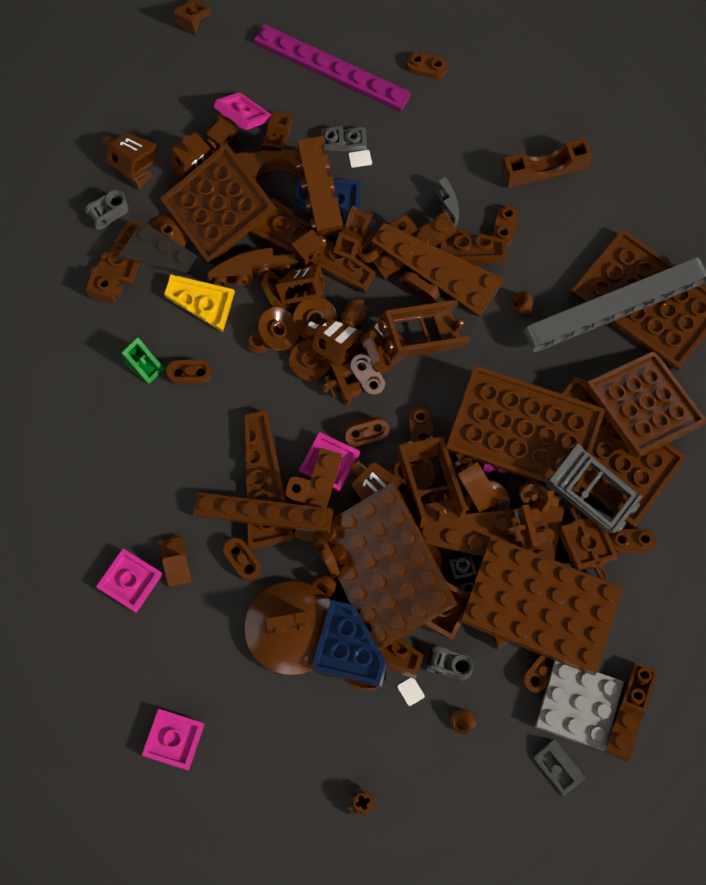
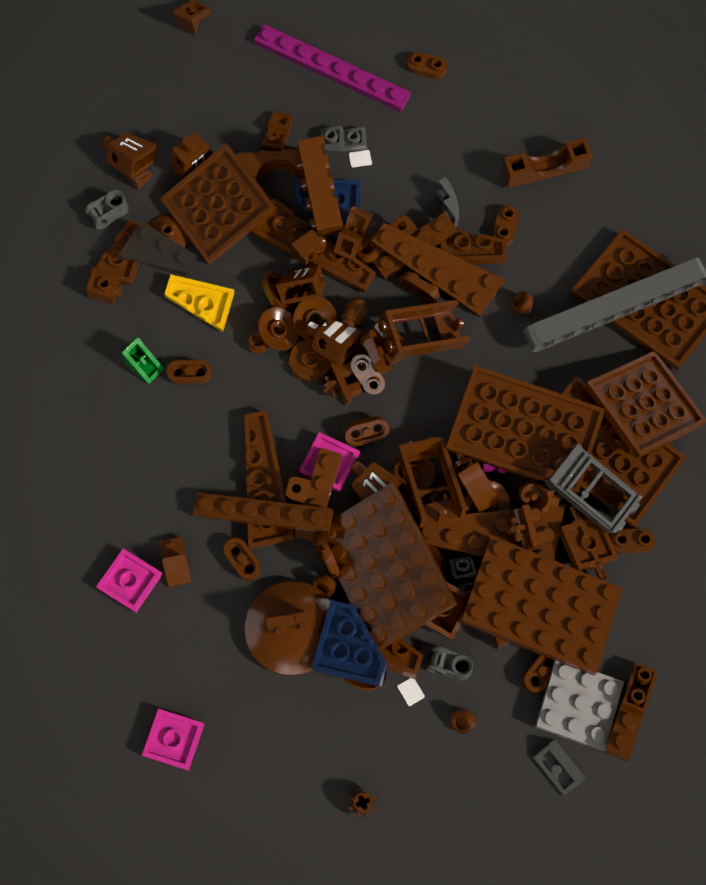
(220, 133): reddish brown brick -> none
(242, 111): dark pink plate -> none
(242, 267): reddish brown slope -> none
(420, 427): reddish brown plate -> none

